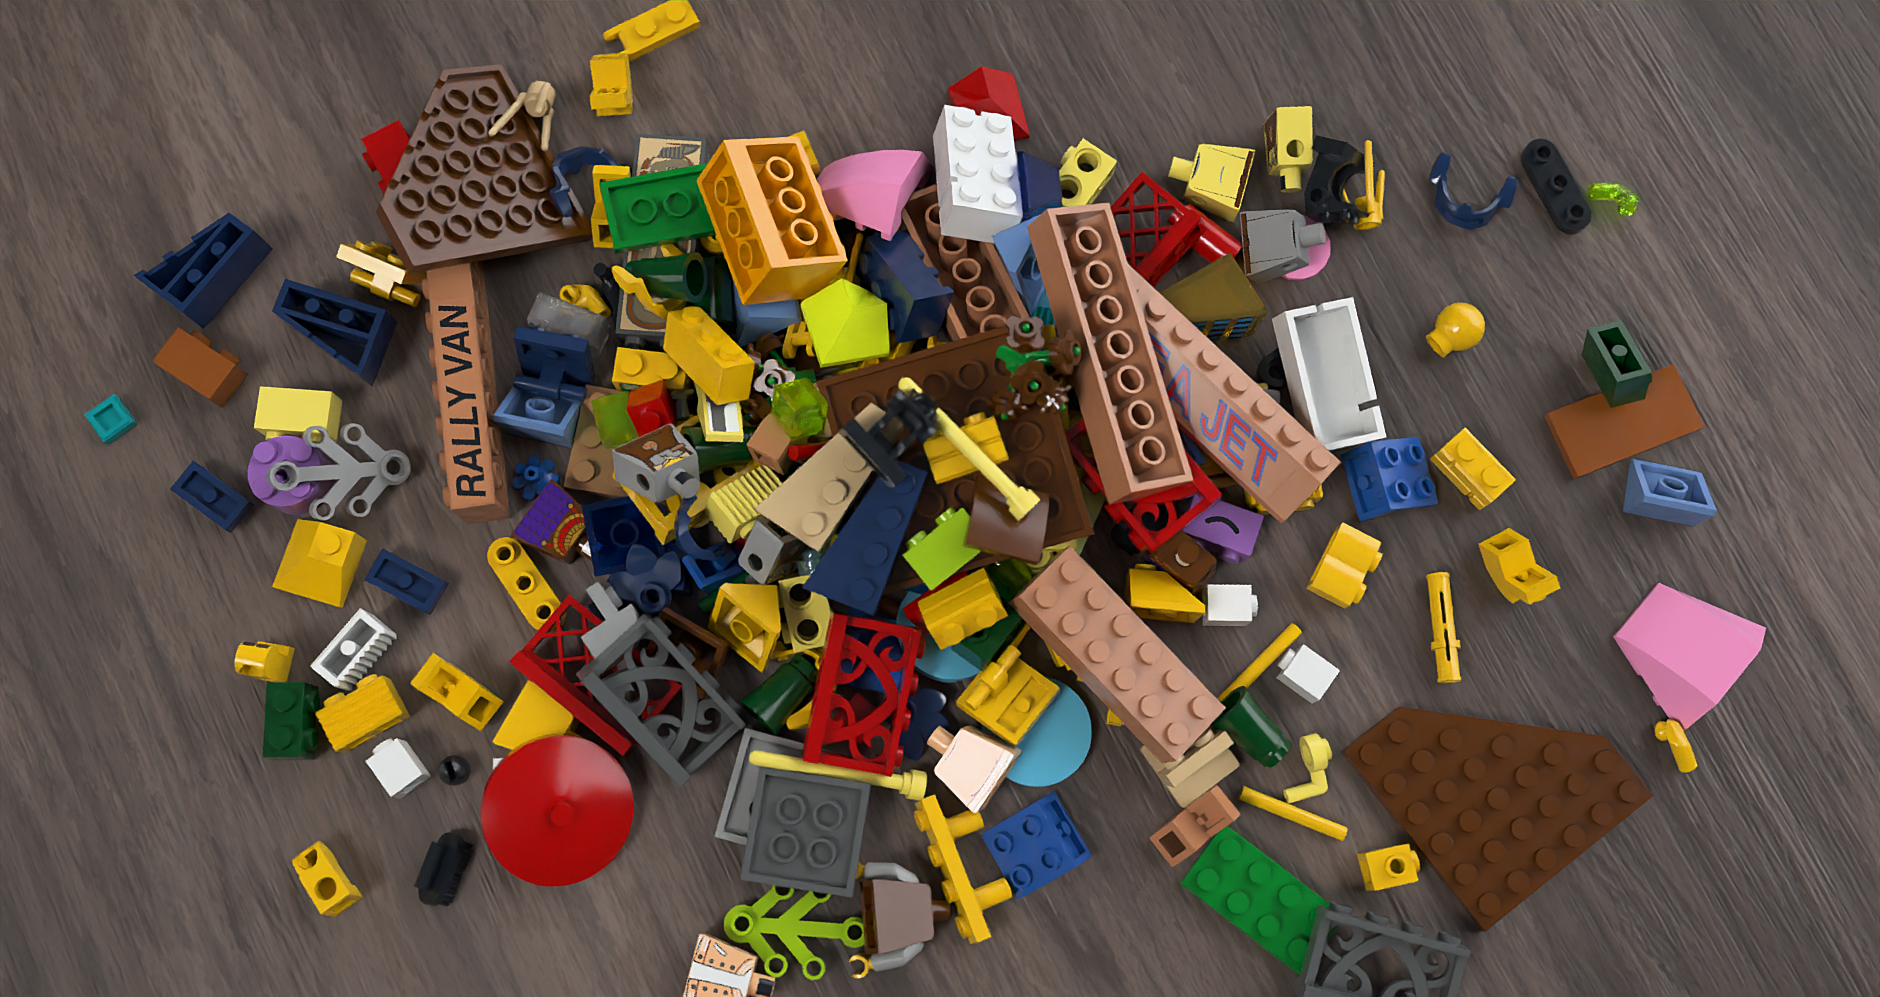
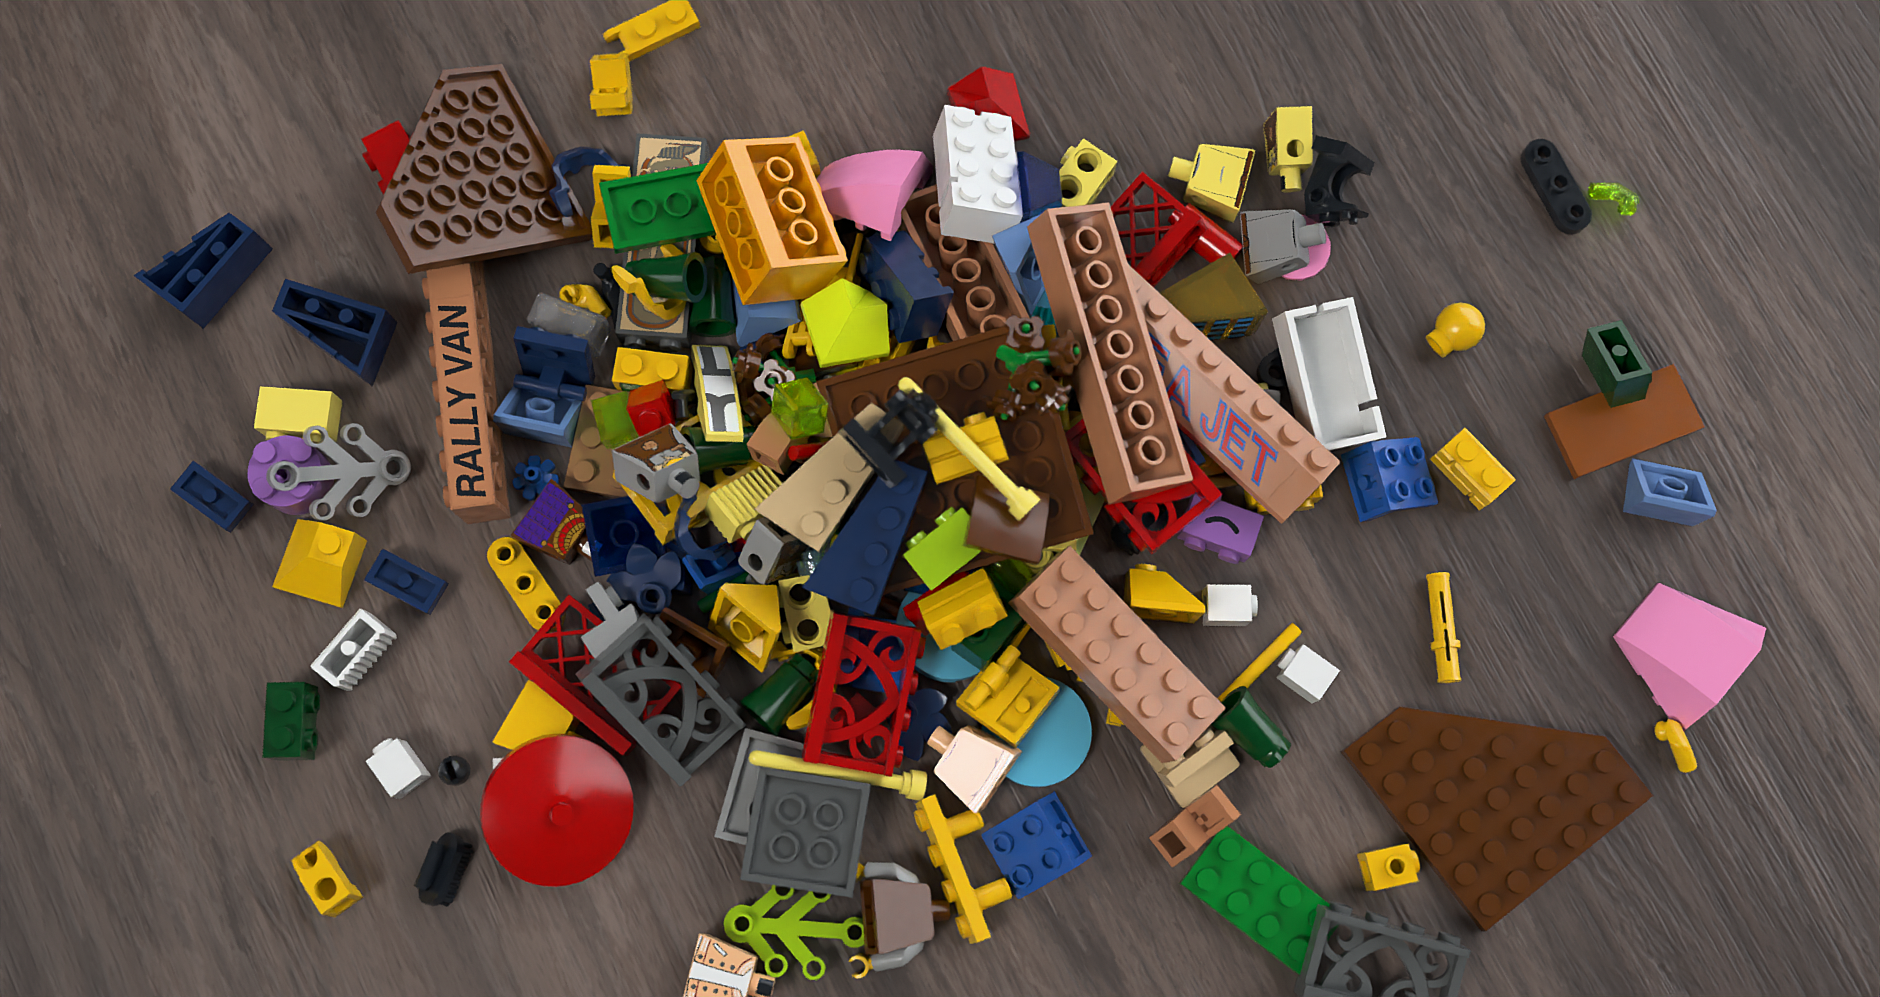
(111, 419): teal tile -> none
(200, 367): dark orange brick -> none
(264, 661): yellow leg -> none
(362, 713): yellow brick -> none
(387, 268): yellow plate -> none
(457, 692): yellow brick -> none
(538, 103): tan plant -> none
(708, 355): yellow brick -> none
(1184, 562): reddish brown torso -> none
(1292, 813): yellow bar -> none
(1315, 756): light yellow plate -> none
(1344, 566): yellow brick -> none
(1369, 203): yellow plant -> none
(1464, 215): dark blue helmet -> none
(1514, 568): yellow brick -> none

